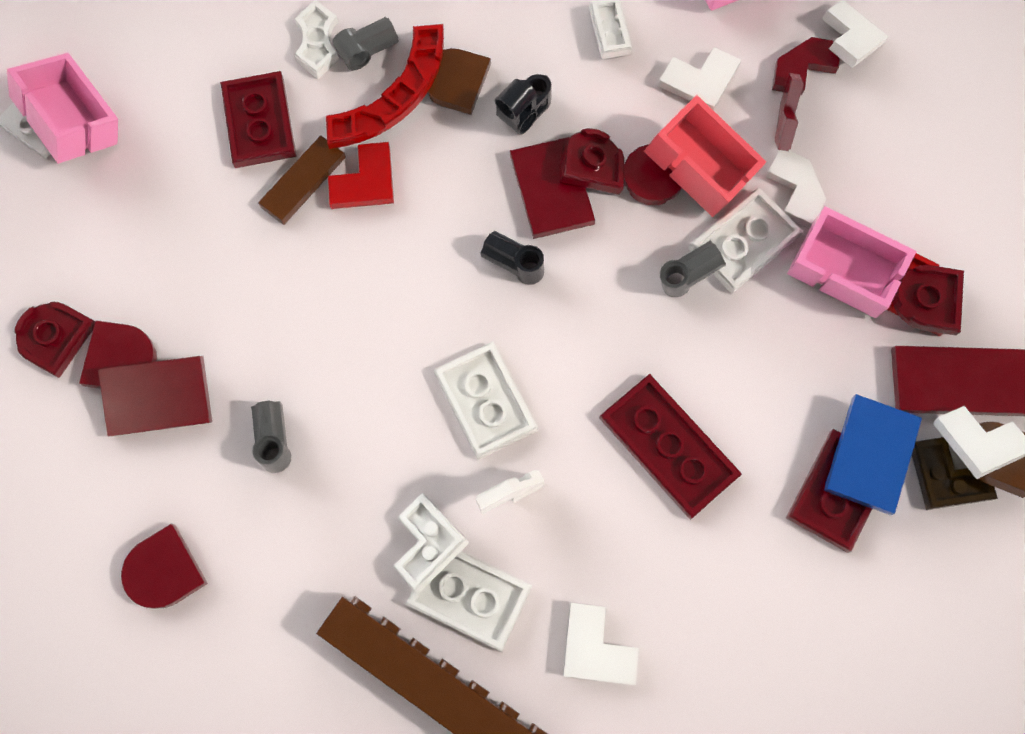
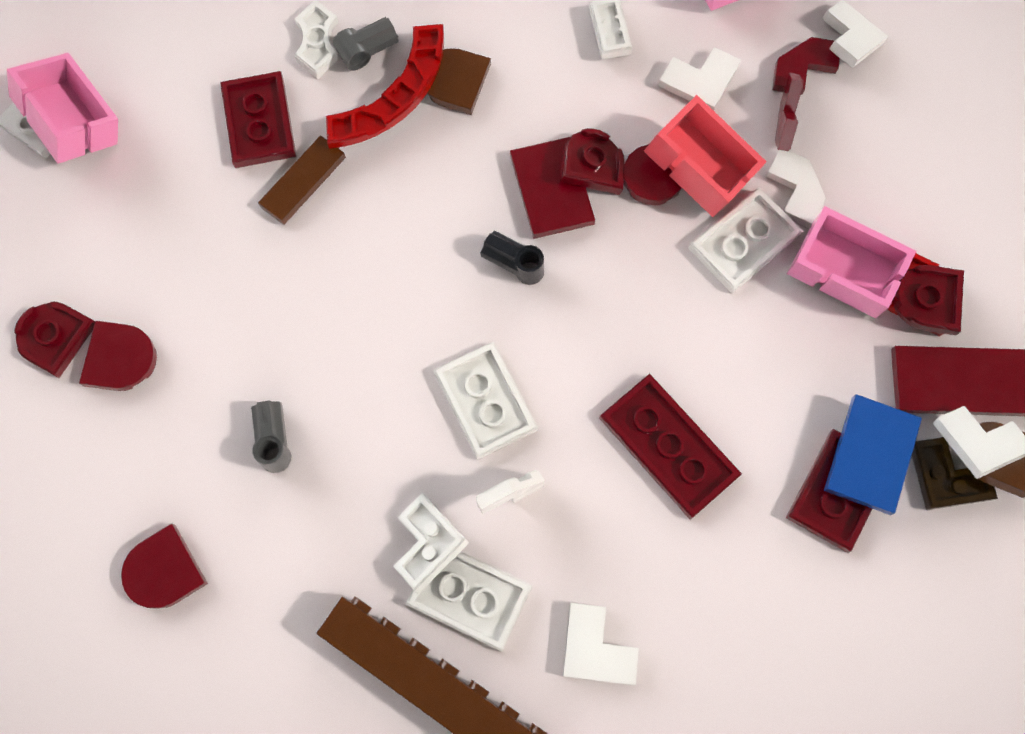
(155, 395): dark red tile -> none
(368, 187): red tile -> none
(519, 103): black piece -> none
(694, 268): dark grey piece -> none

